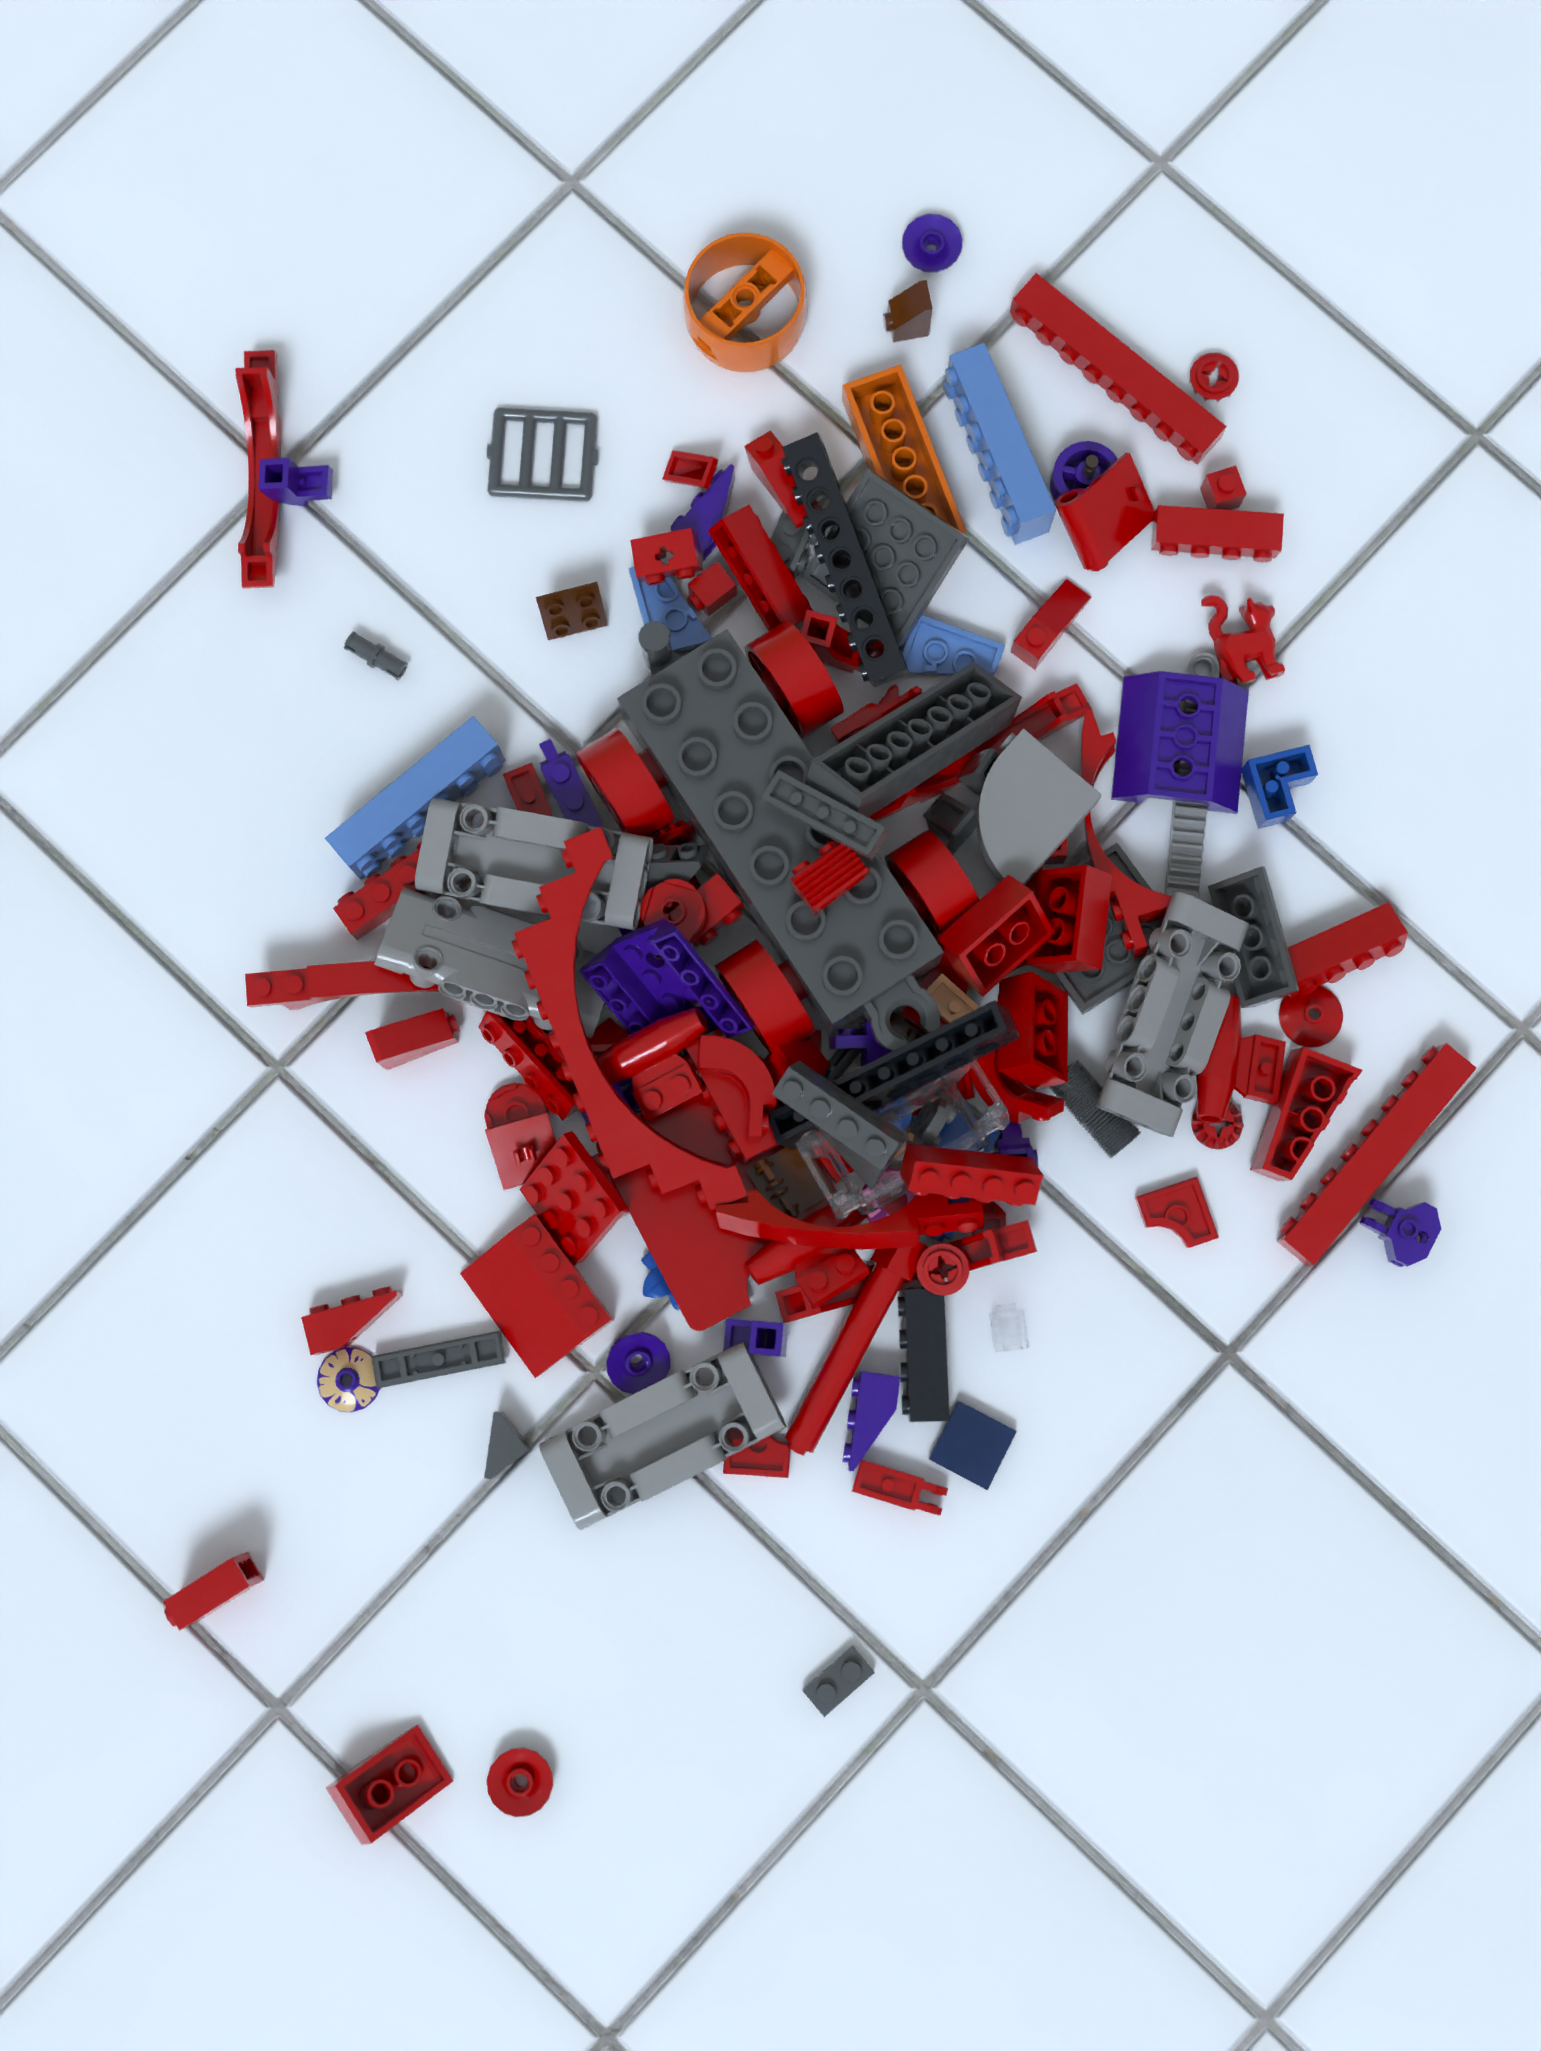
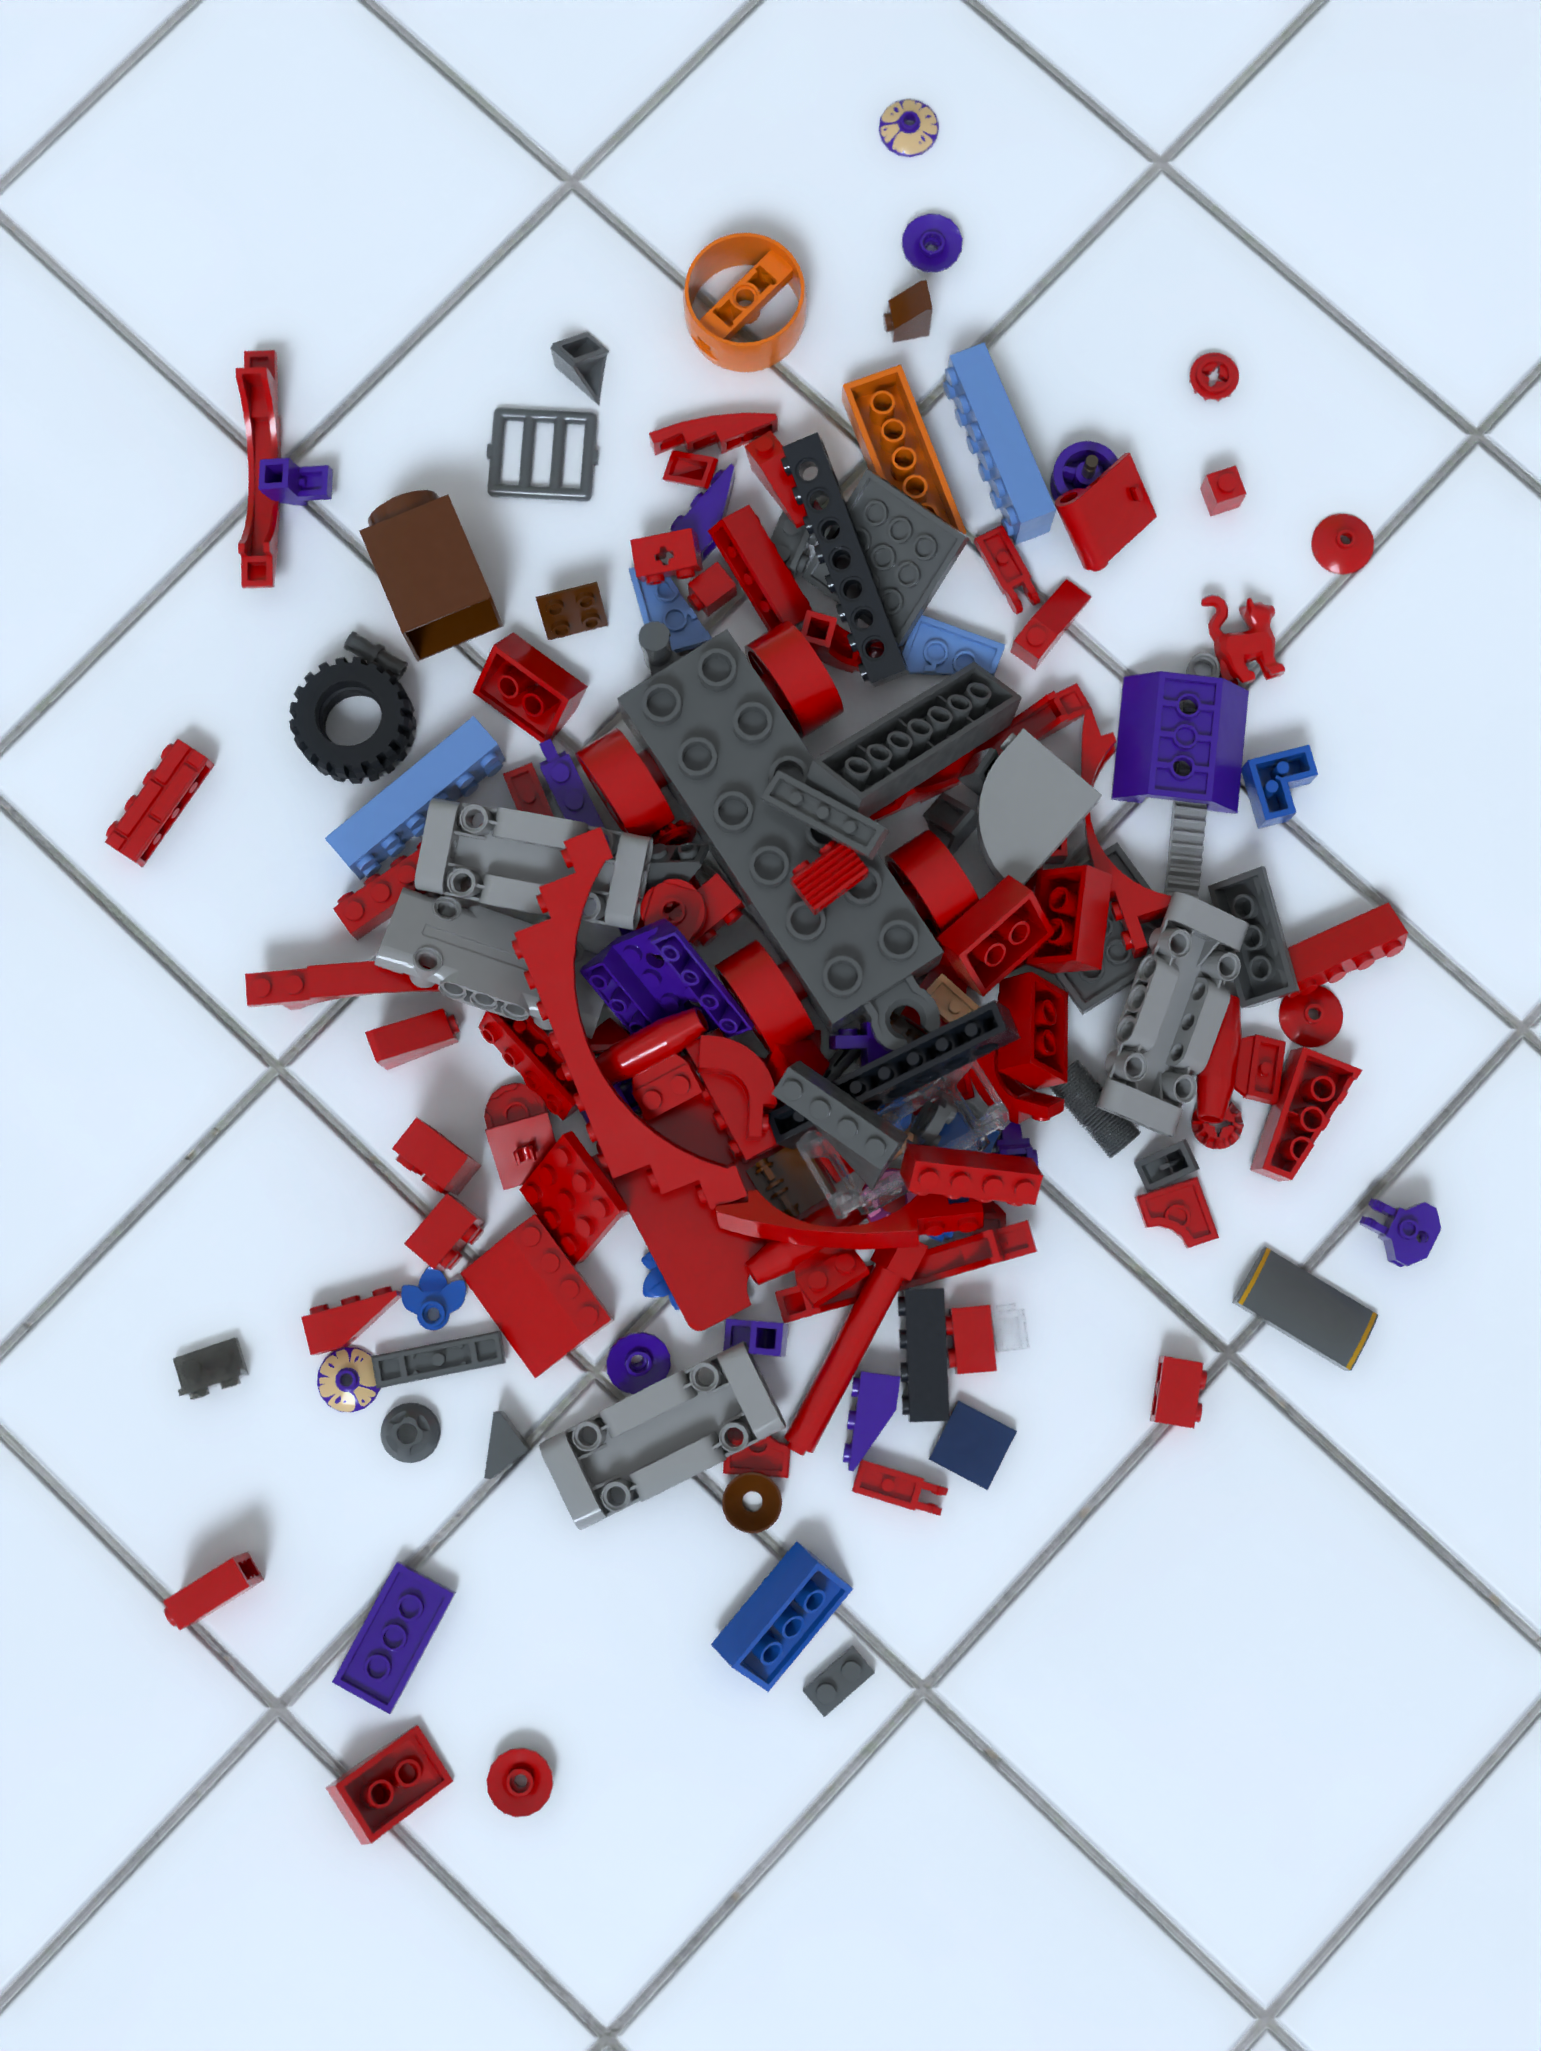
(159, 802): none -> red brick
(209, 1367): none -> clear smoke bracket
(327, 690): none -> black tyre
(394, 1637): none -> dark purple plate
(427, 1432): none -> dark grey piece
(429, 572): none -> reddish brown container
(431, 1293): none -> blue plate
(432, 1154): none -> red brick
(445, 1233): none -> red brick
(529, 688): none -> red slope
(582, 362): none -> dark grey slope
(726, 430): none -> red slope
(747, 1520): none -> reddish brown piece
(781, 1617): none -> blue slope
(872, 712): red animal -> none
(904, 138): none -> tan dish
(934, 1281): red gear -> none
(971, 1339): none -> red brick
(1006, 567): none -> red hinge
(1116, 369): red brick -> none
(1166, 1165): none -> dark grey slope
(1178, 1392): none -> red brick
(1217, 533): red brick -> none
(1306, 1309): none -> dark grey slope
(1334, 554): none -> red dish
(1375, 1154): red brick -> none

